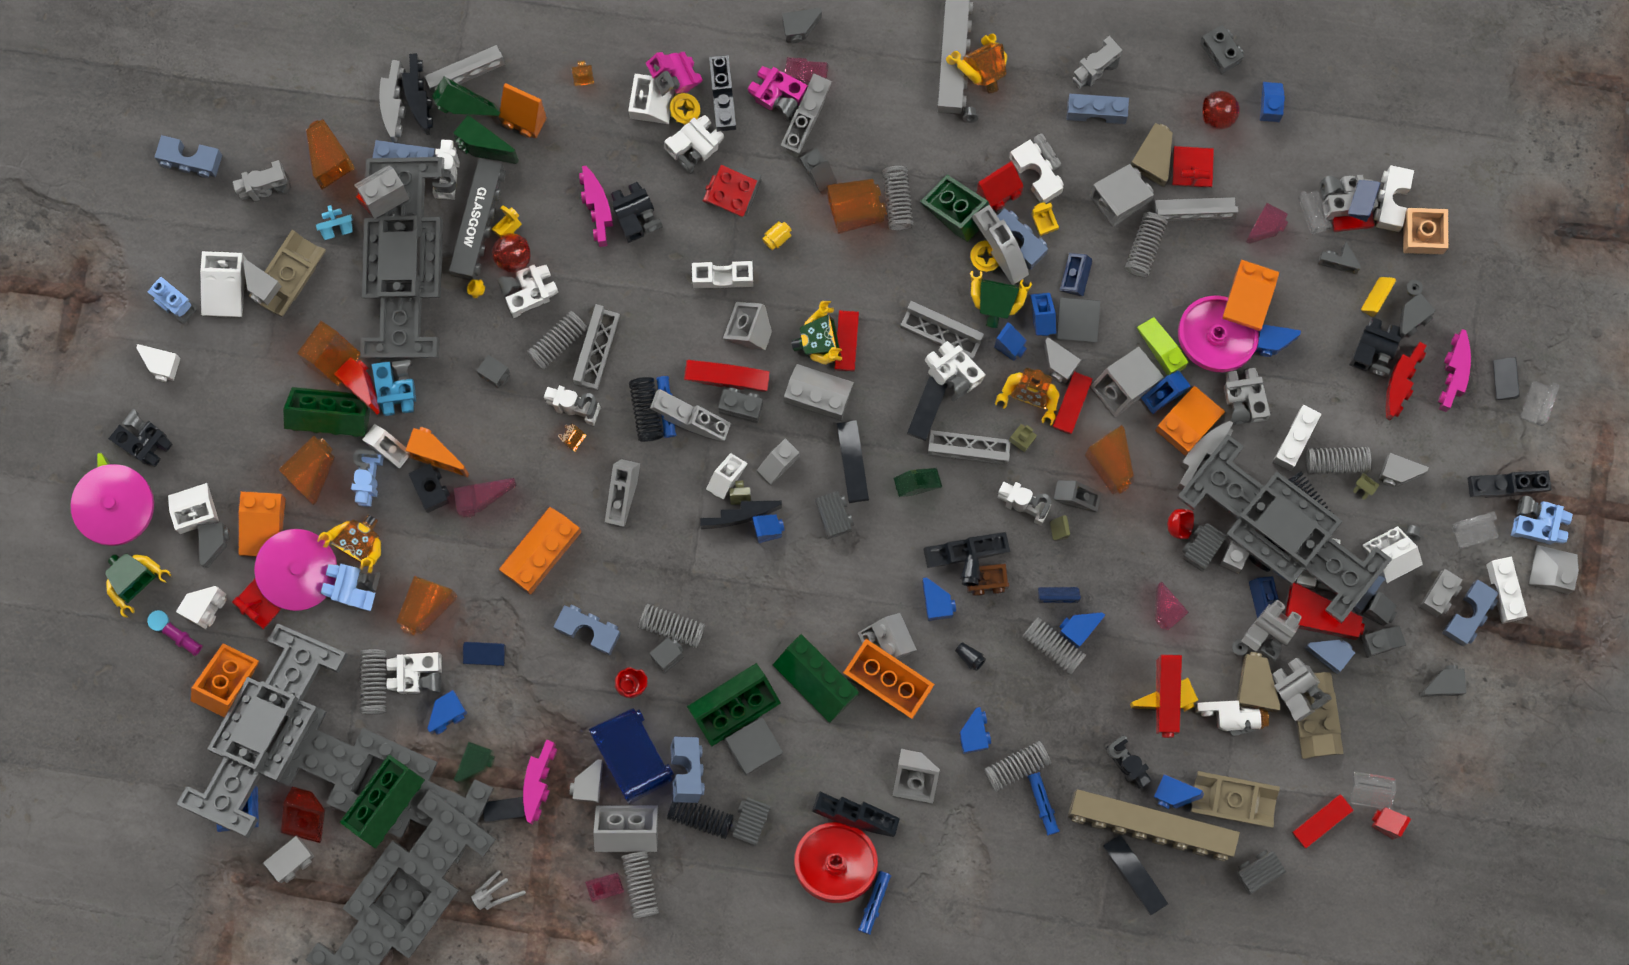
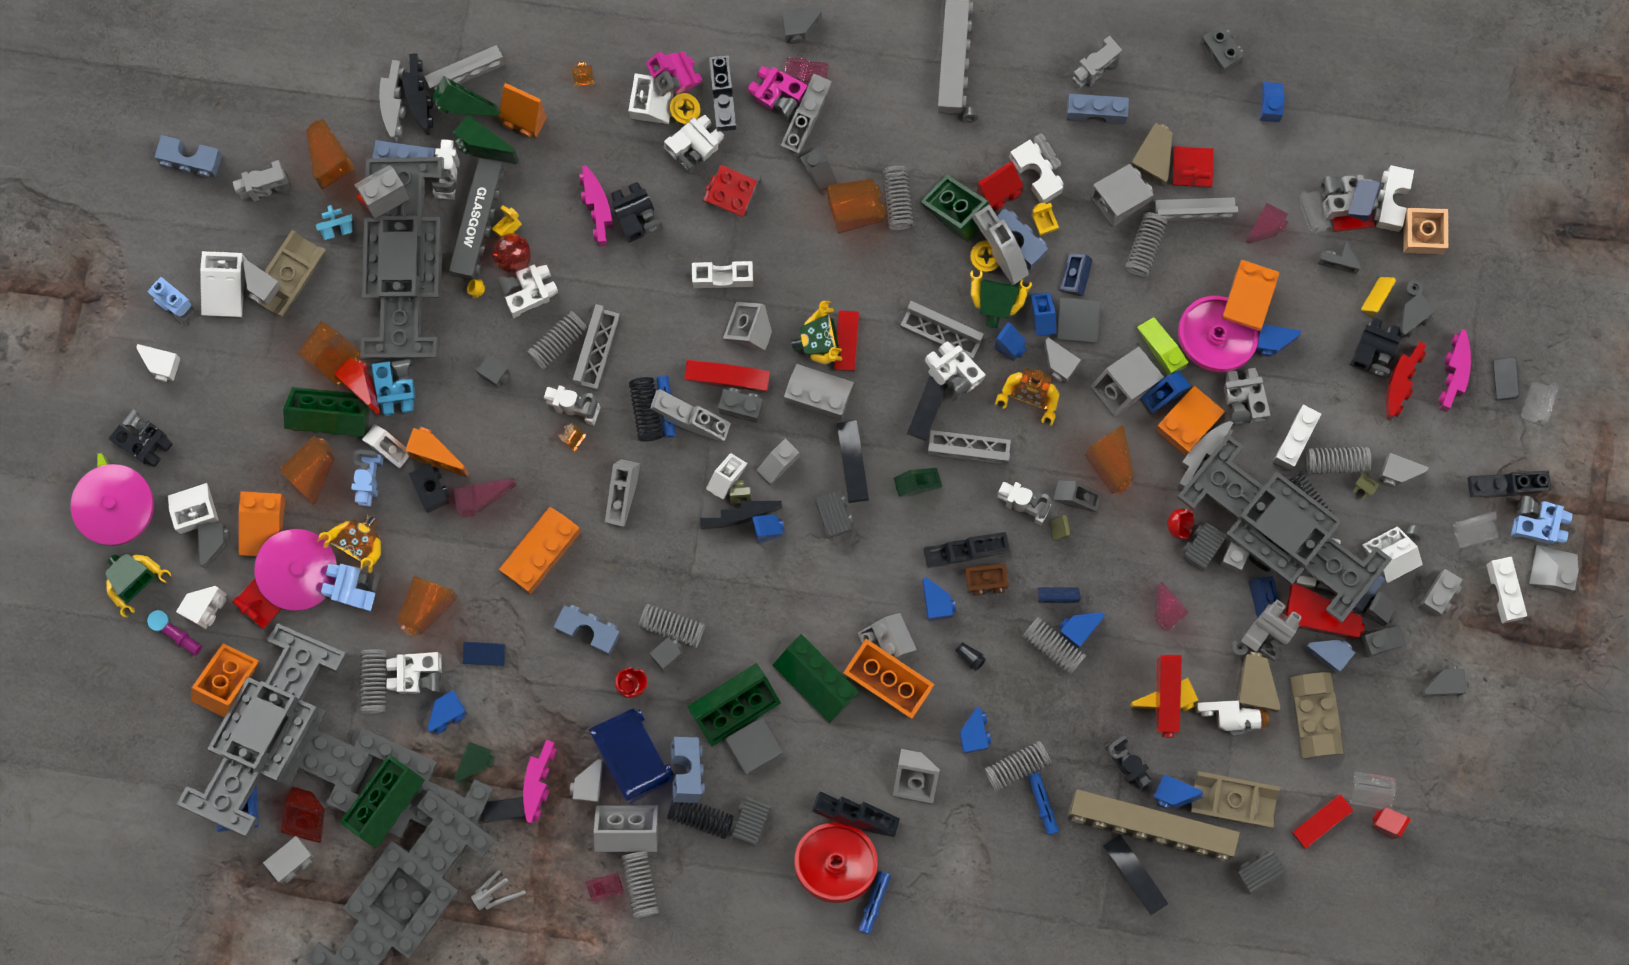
(777, 235): yellow brick -> none
(971, 572): black cone -> none
(984, 64): clear orange torso -> none
(1023, 437): olive tile -> none
(1072, 403): red tile -> none
(1220, 110): clear red helmet -> none
(1295, 685): light grey hips -> none
(1481, 599): sand blue arch -> none

